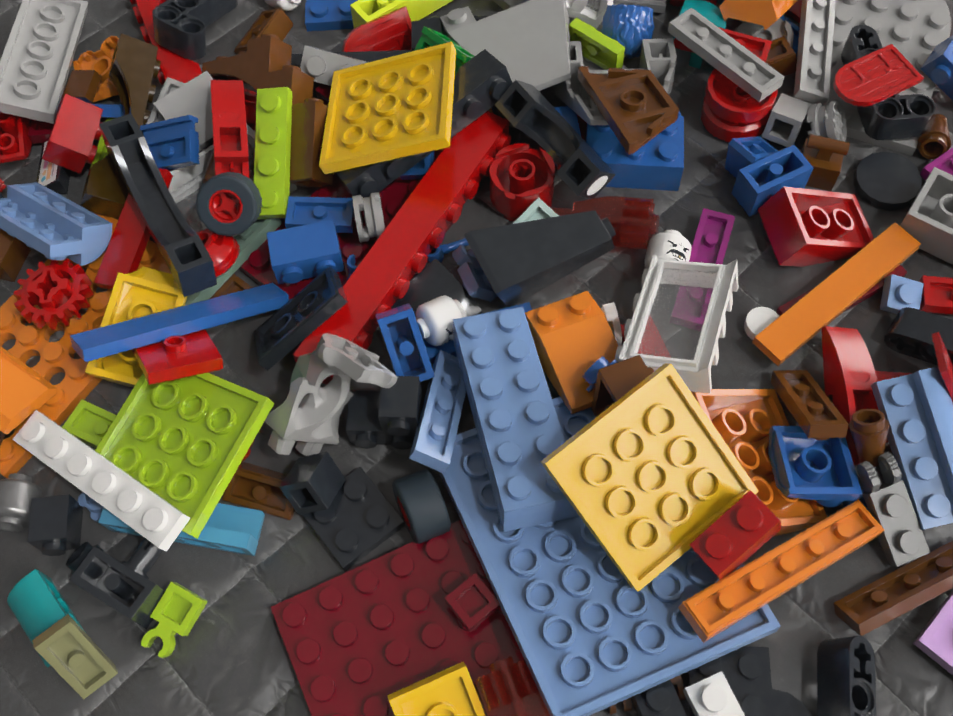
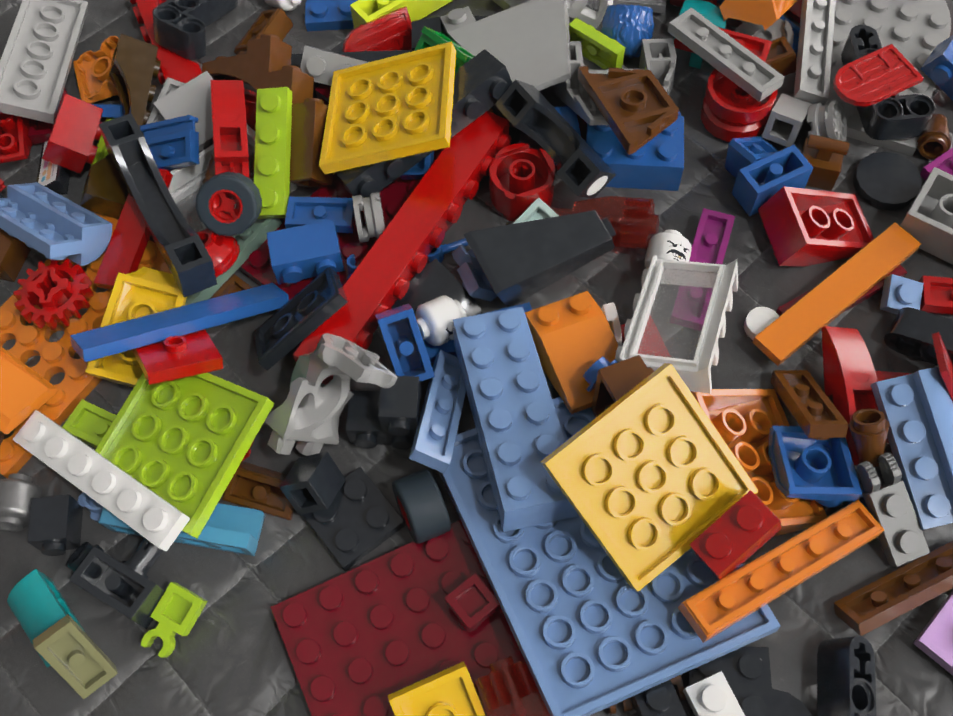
(83, 85): reddish brown tile -> none

